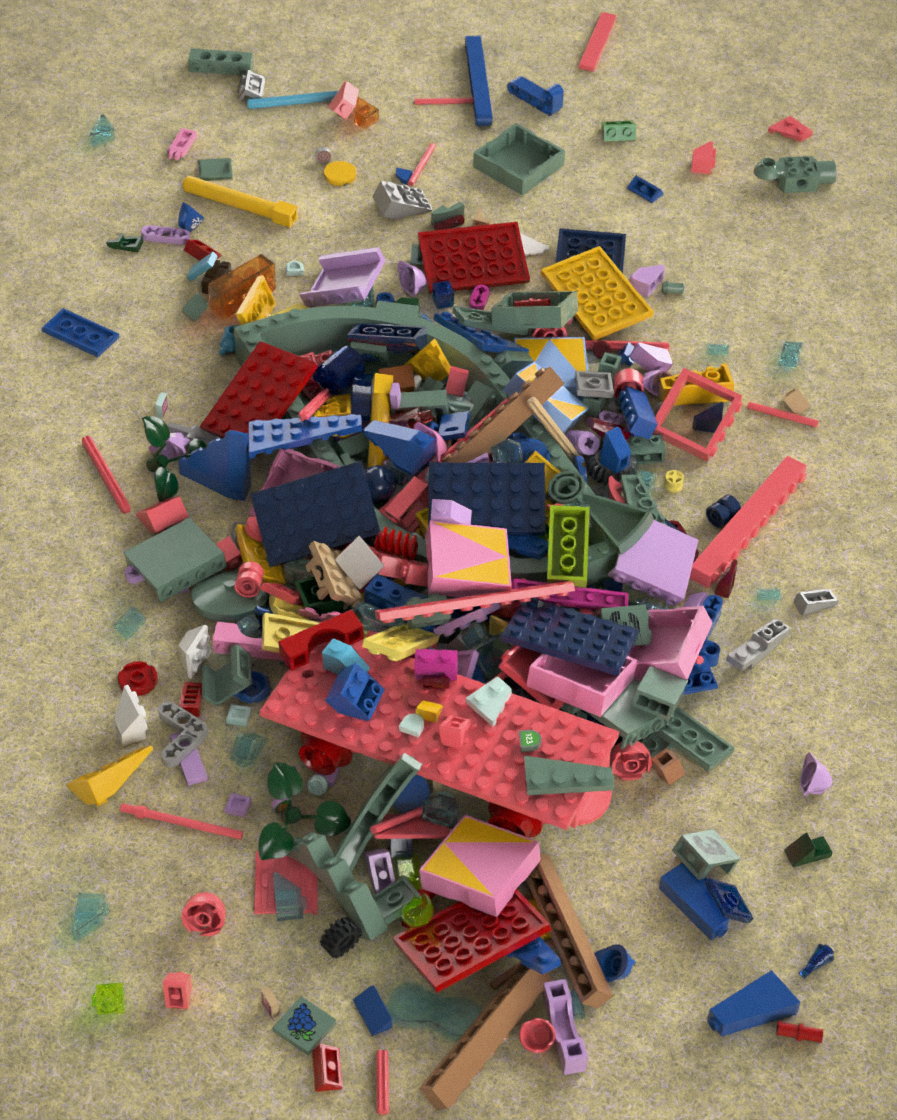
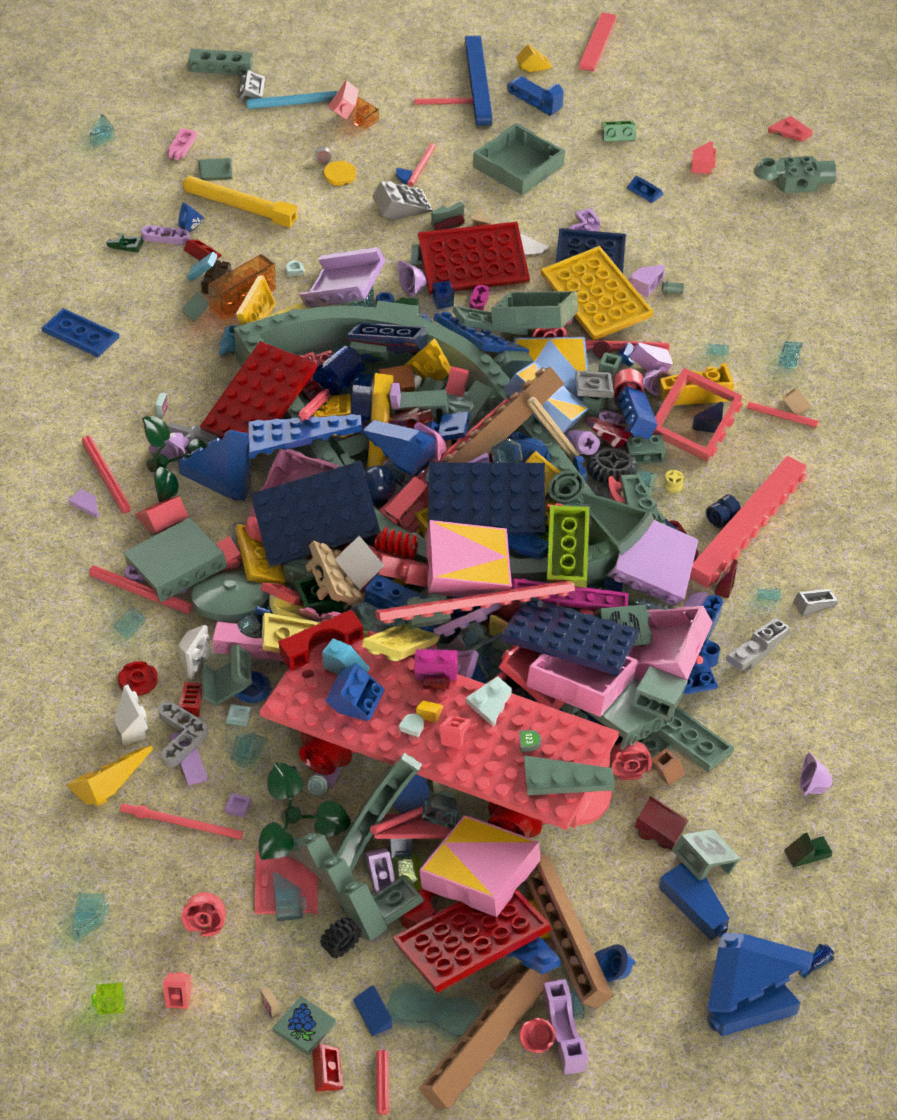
(85, 502): none -> lavender tile
(138, 588): none -> coral axle
(249, 579): coral wheel -> none
(279, 805): tile -> none
(418, 911): clear neon green hair -> none
(450, 512): lavender slope -> none
(532, 60): none -> yellow slope
(532, 302): red pin -> none
(587, 221): none -> lavender plate
(615, 451): blue slope -> none
(660, 824): none -> dark red slope
(729, 901): clear blue tile -> none
(748, 966): none -> blue slope
(799, 1032): red pin -> none

